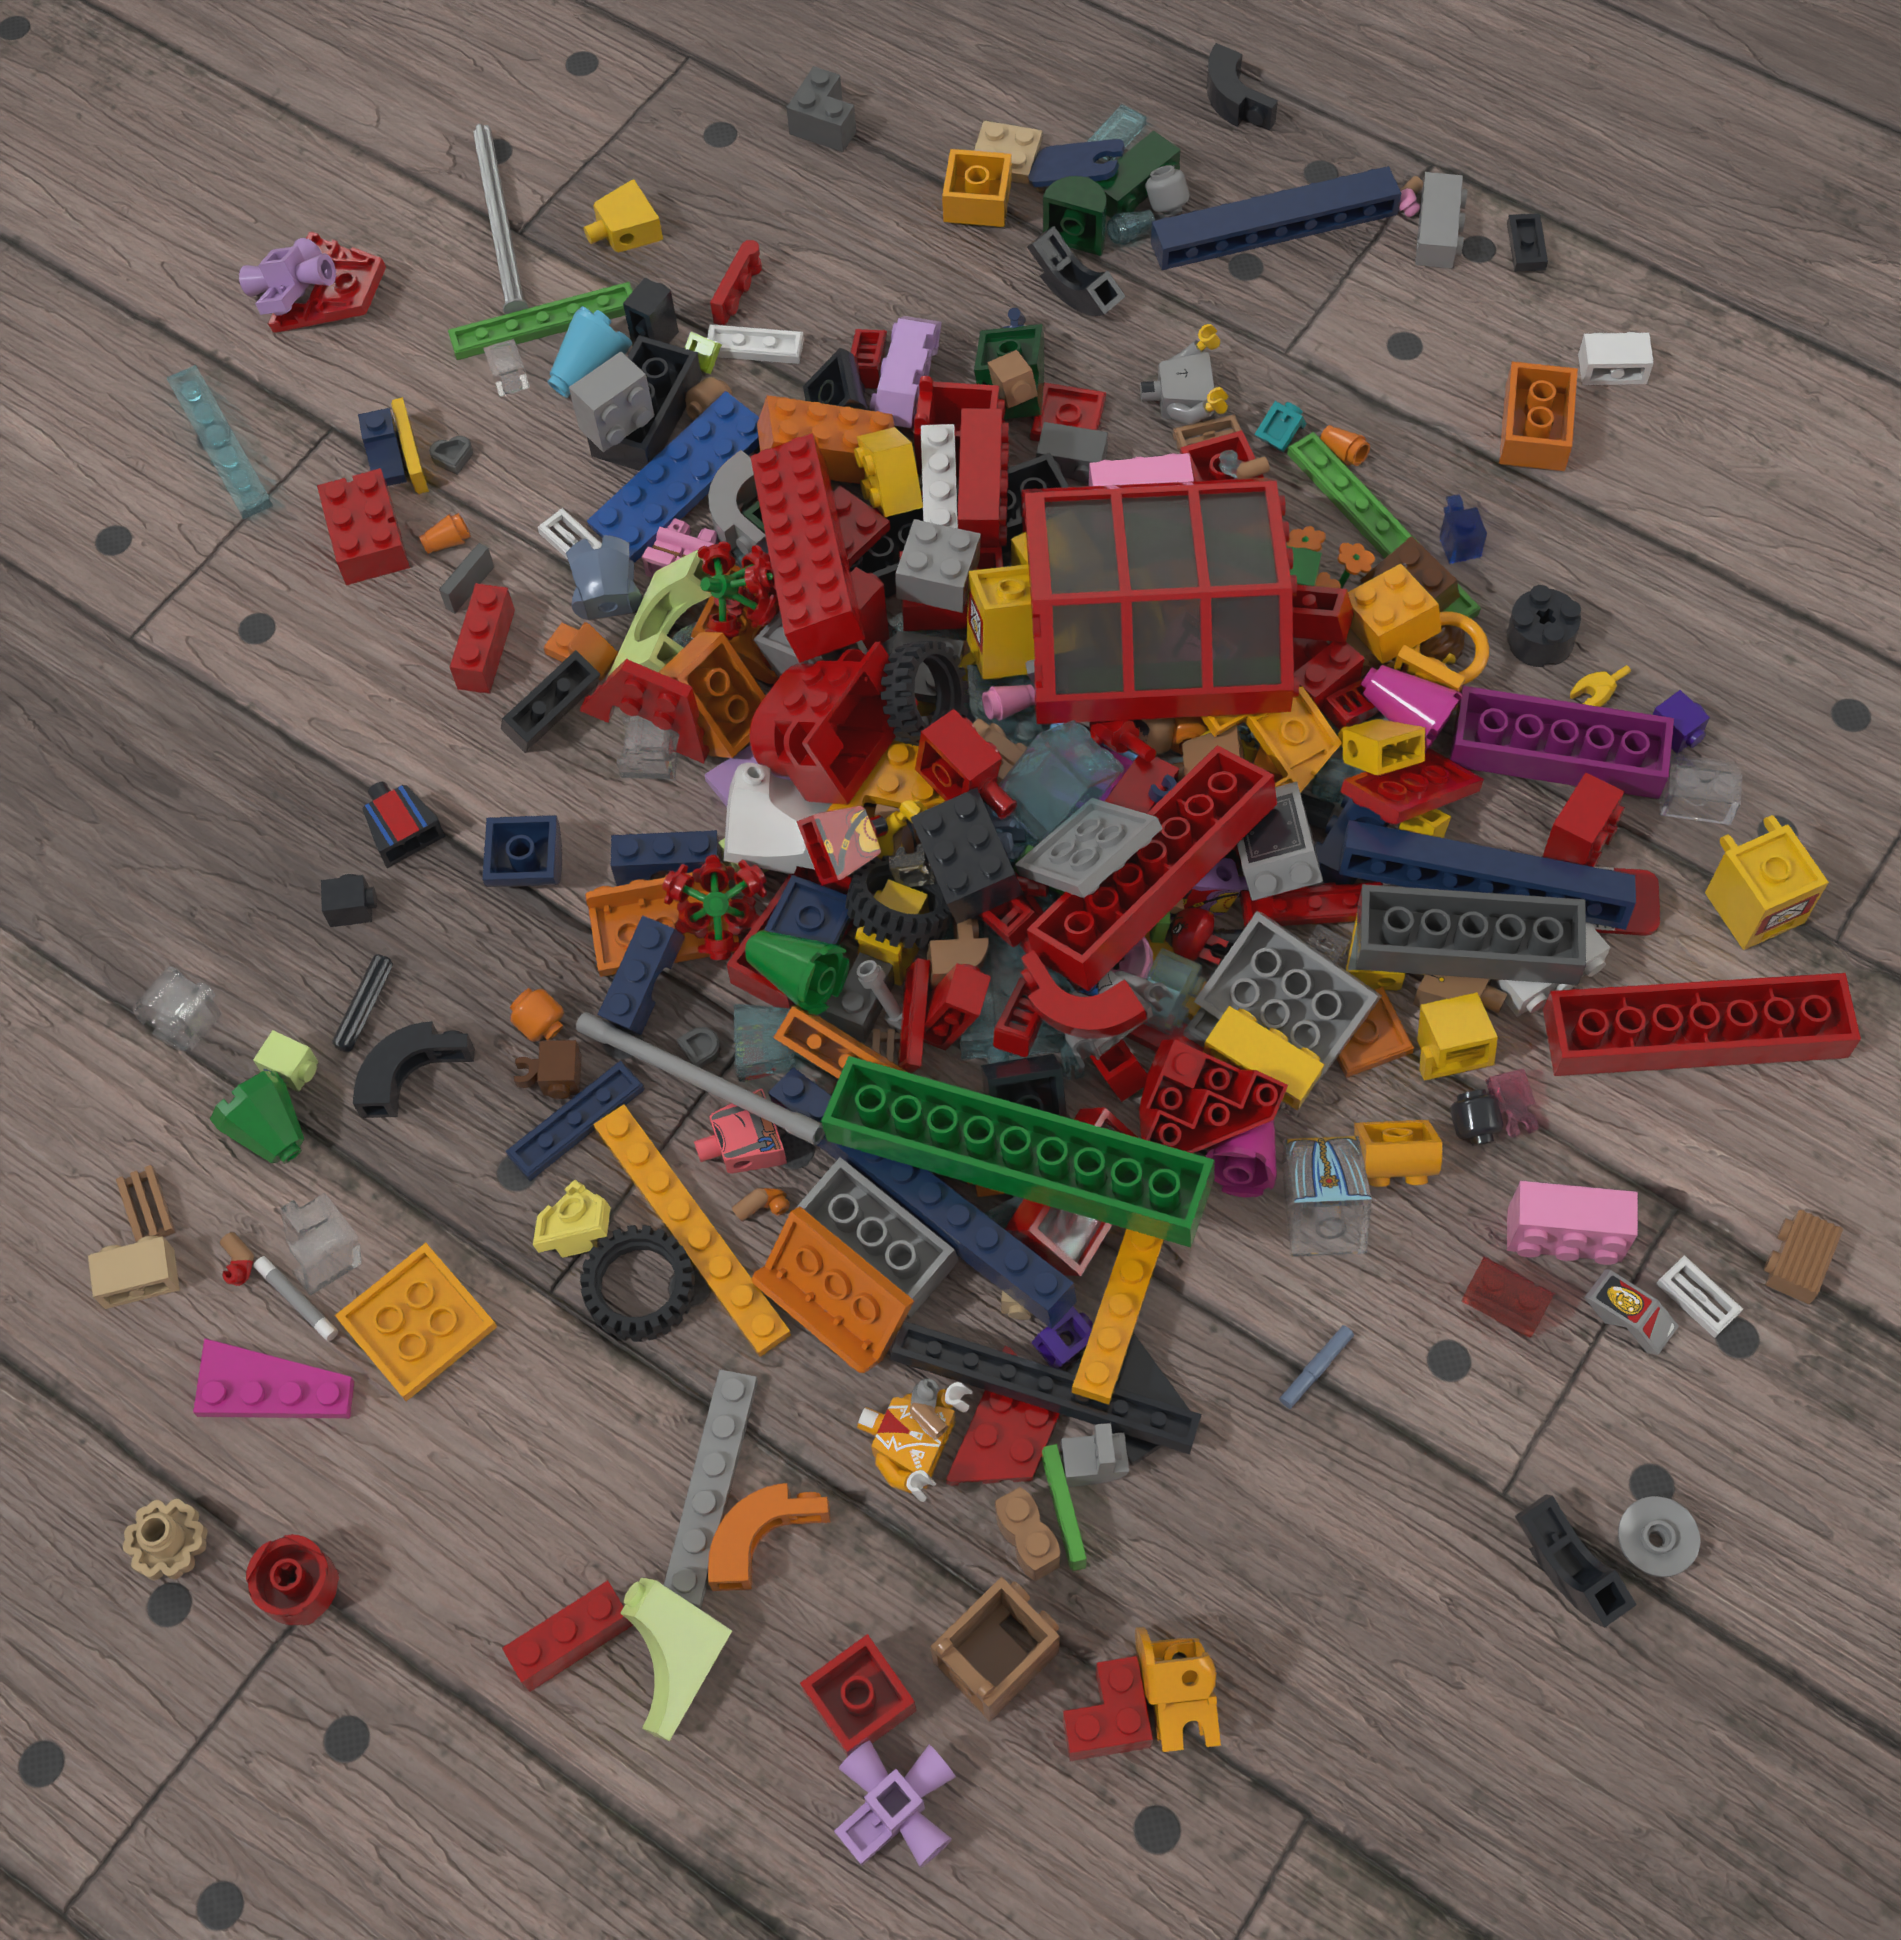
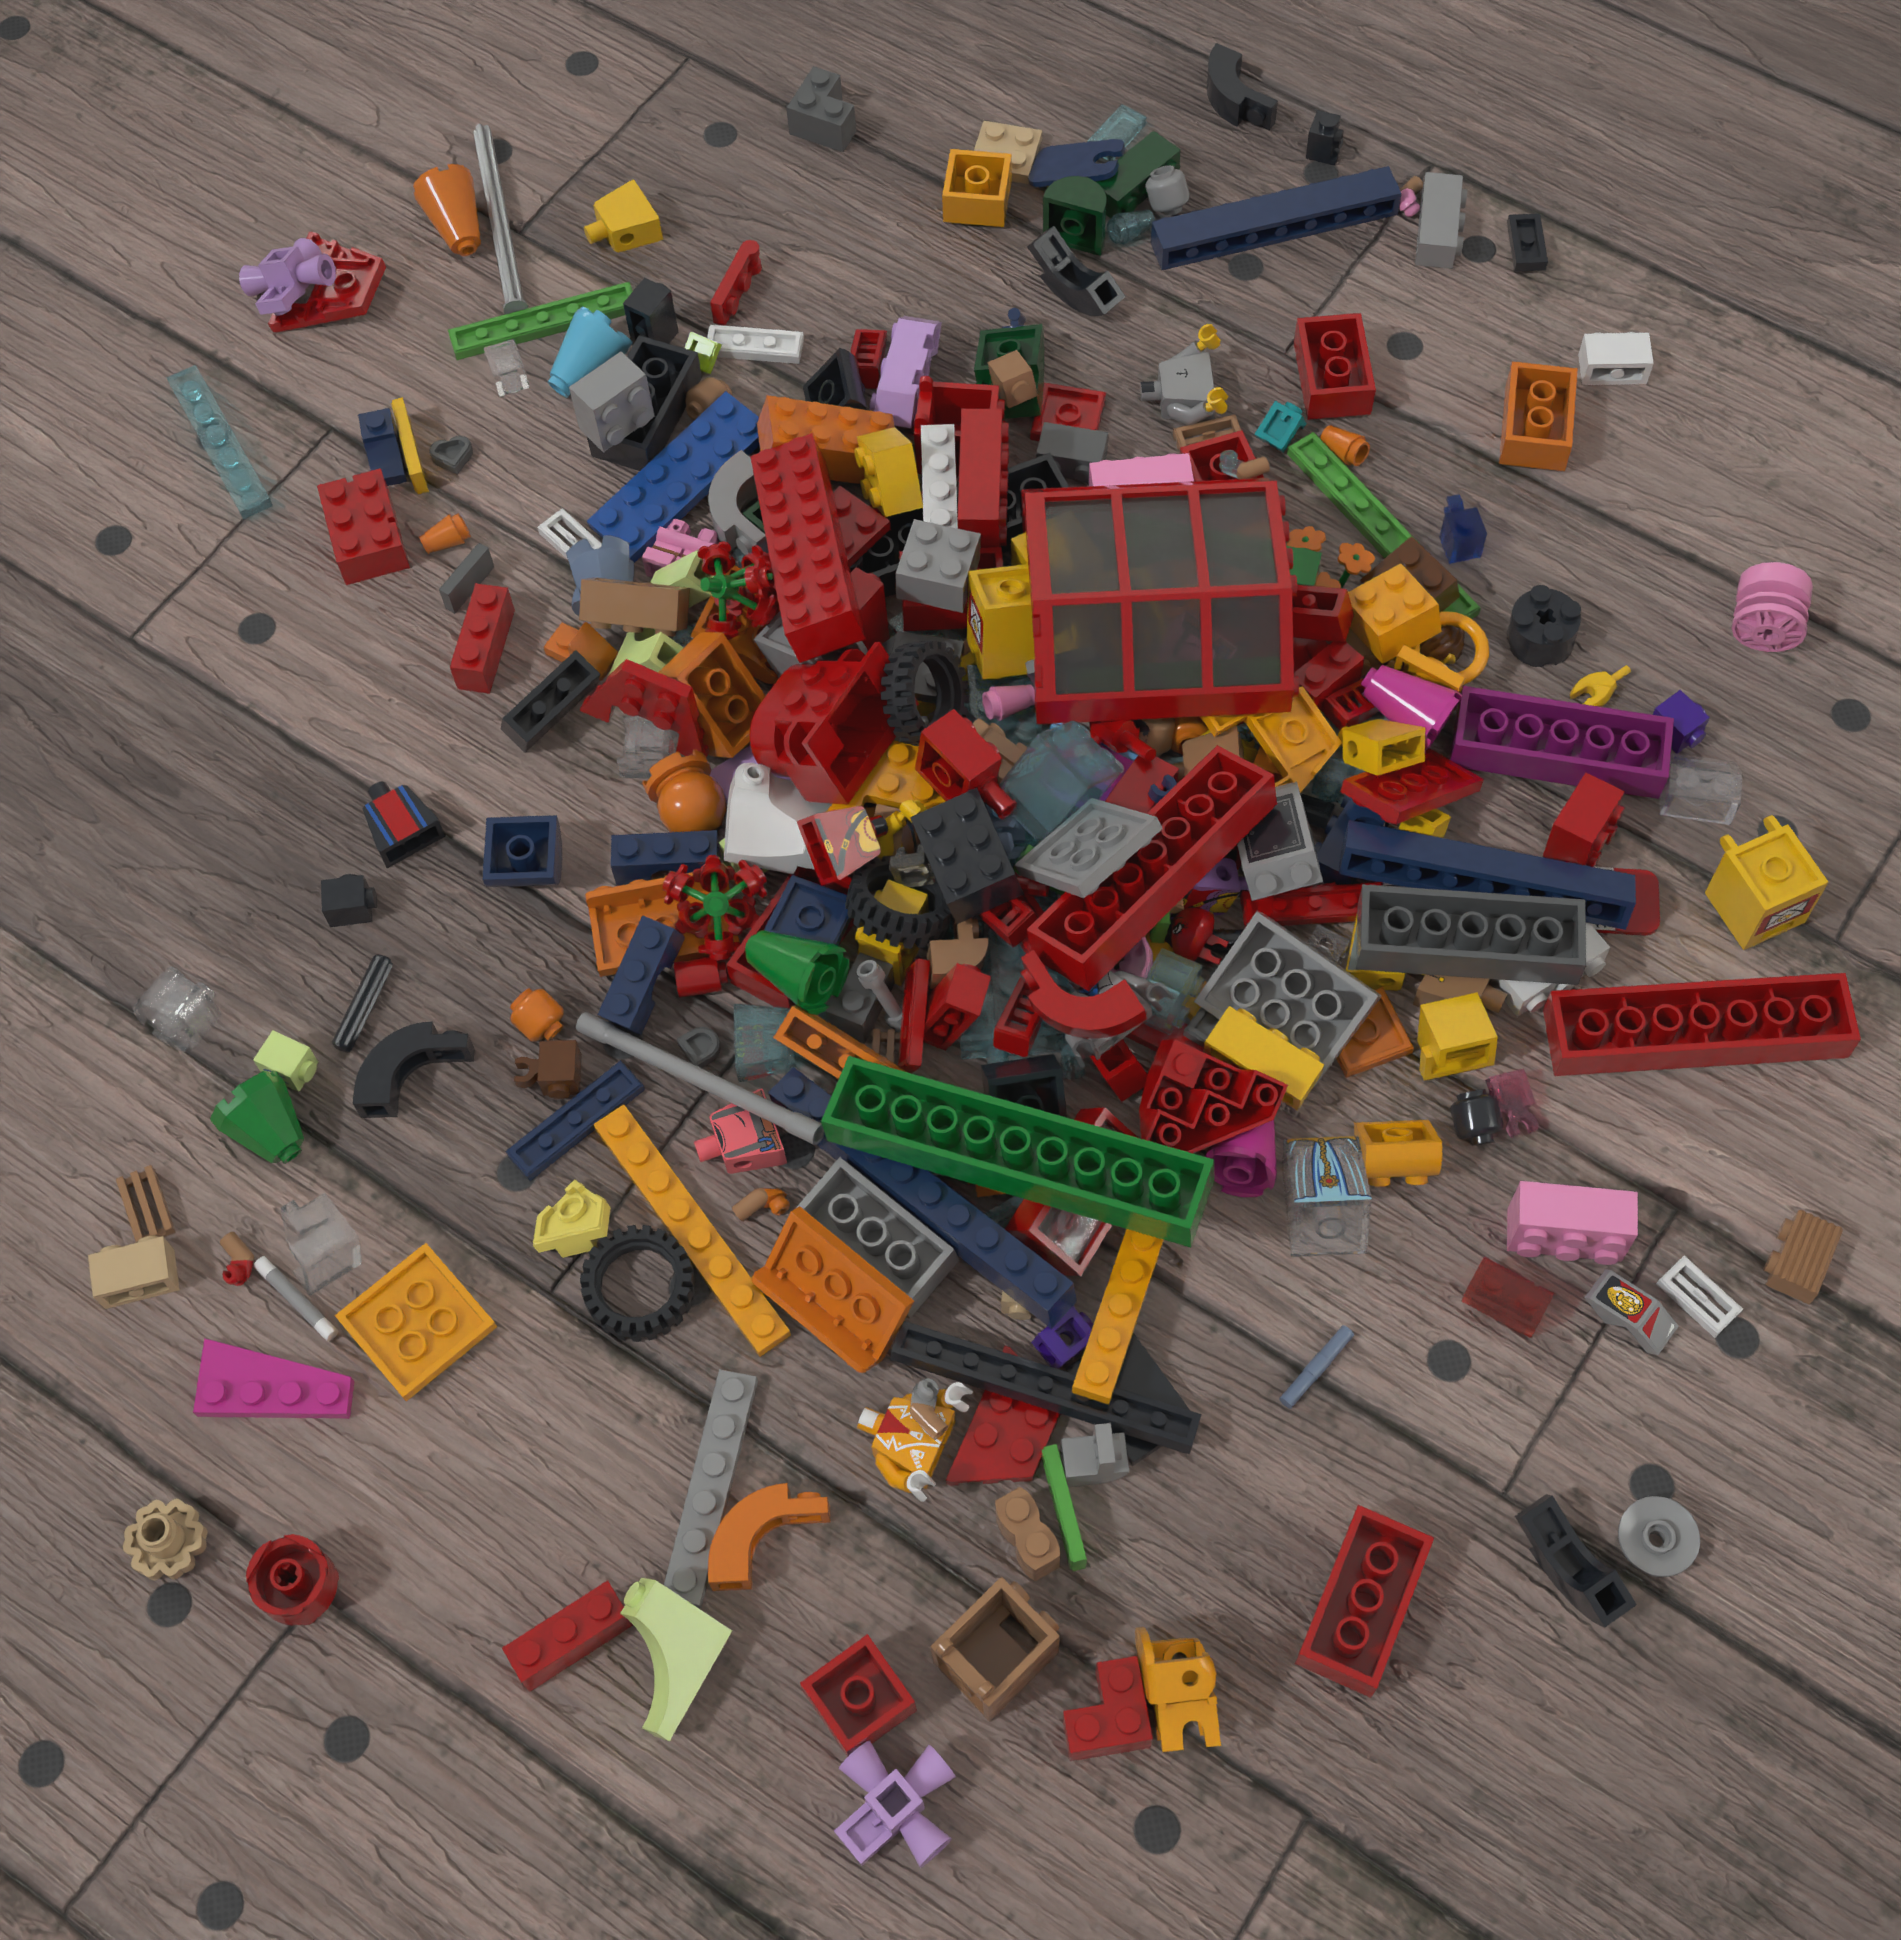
(451, 206): none -> orange cone
(634, 605): none -> medium nougat brick
(686, 793): none -> orange tile
(699, 976): none -> red brick
(1325, 138): none -> black brick
(1334, 366): none -> red brick
(1364, 1601): none -> red brick
(1772, 607): none -> bright pink wheel

